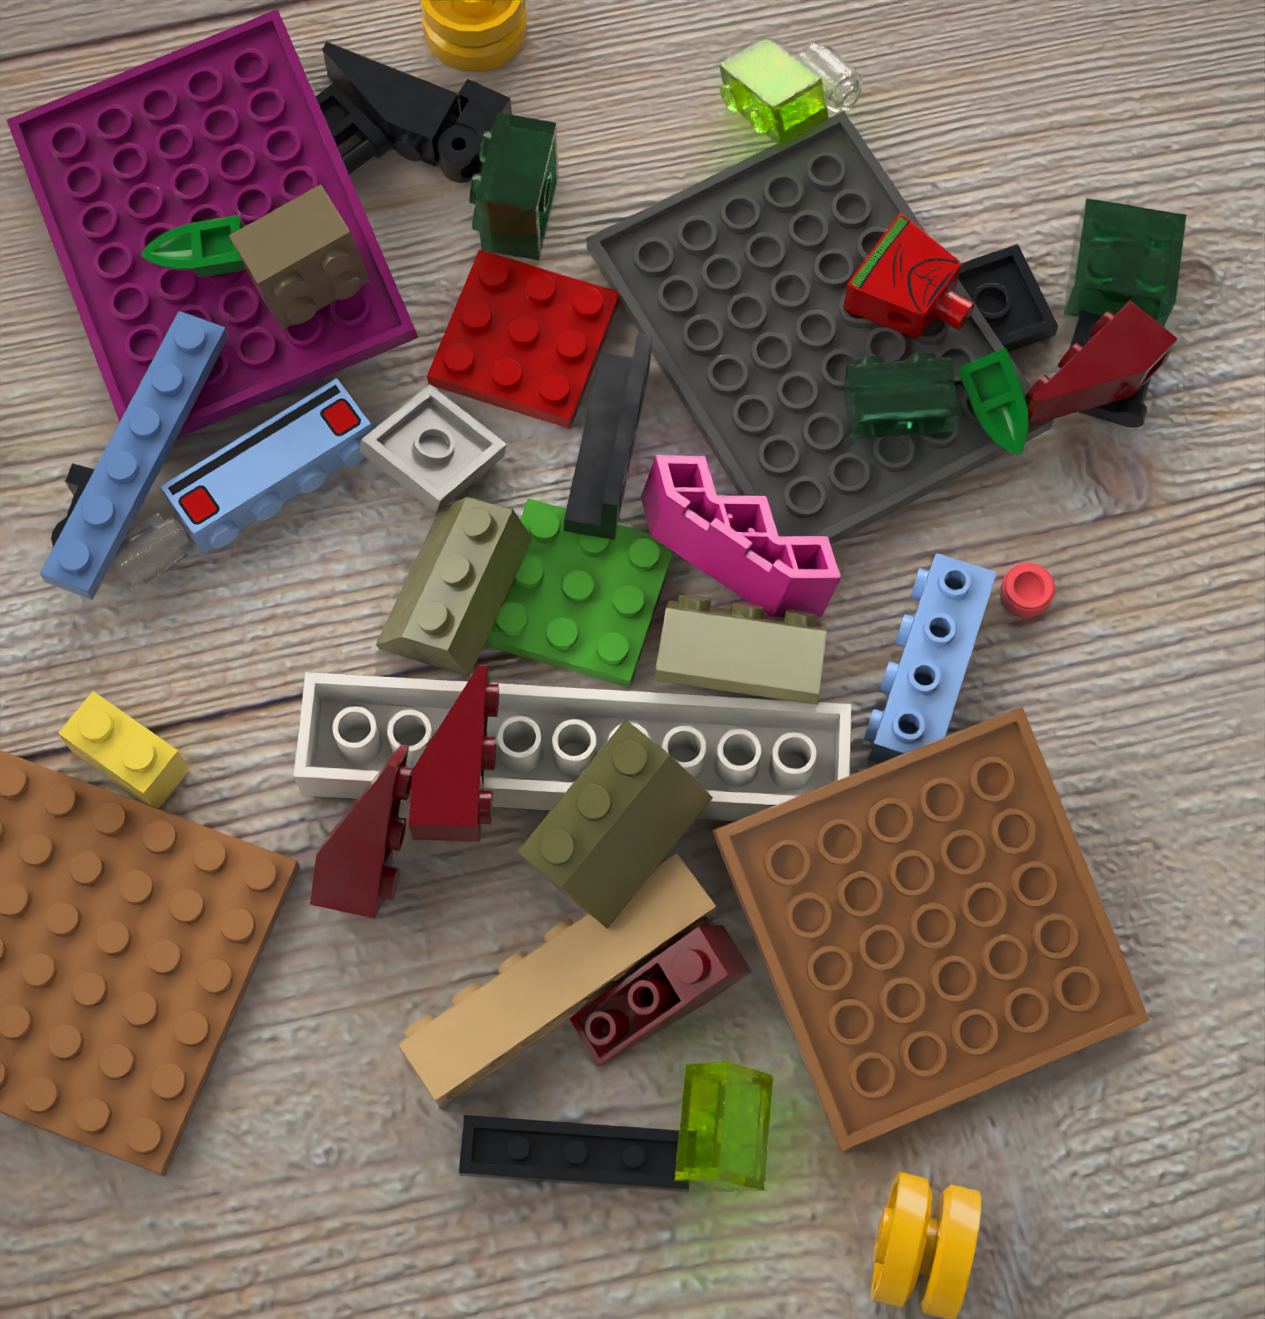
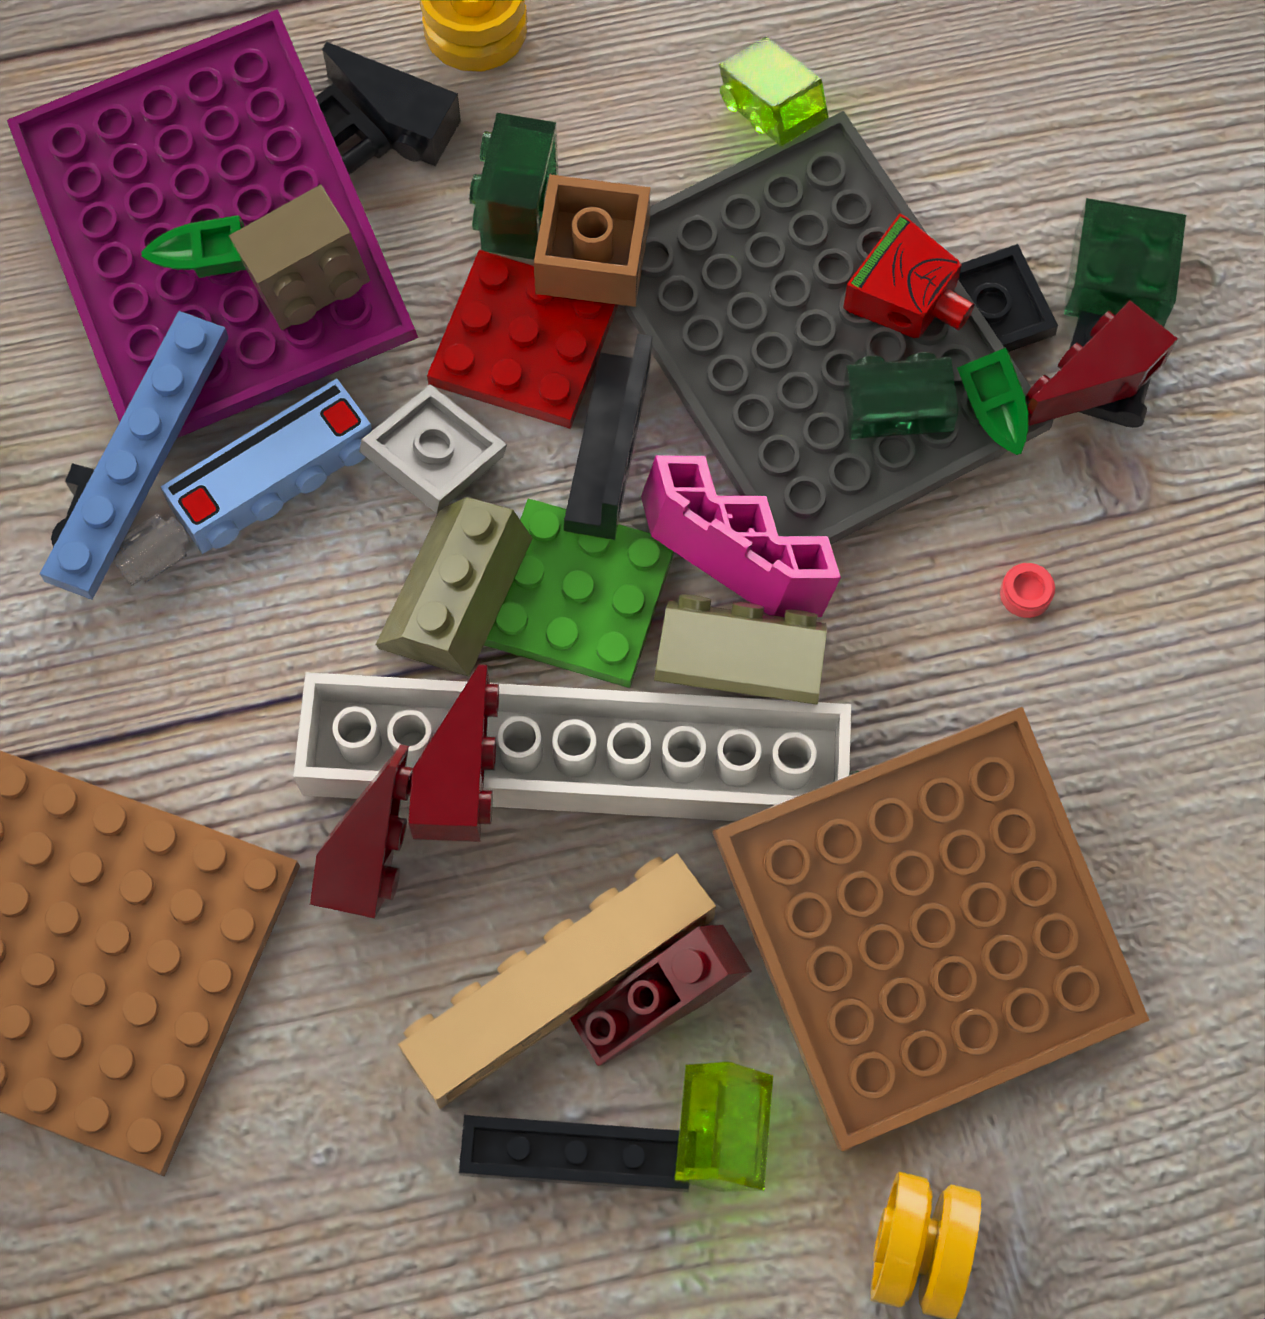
(124, 751): light yellow brick -> none
(461, 143): black leg -> none
(592, 240): none -> medium nougat brick
(615, 824): olive slope -> none
(838, 77): clear brick -> none
(934, 657): light blue brick -> none

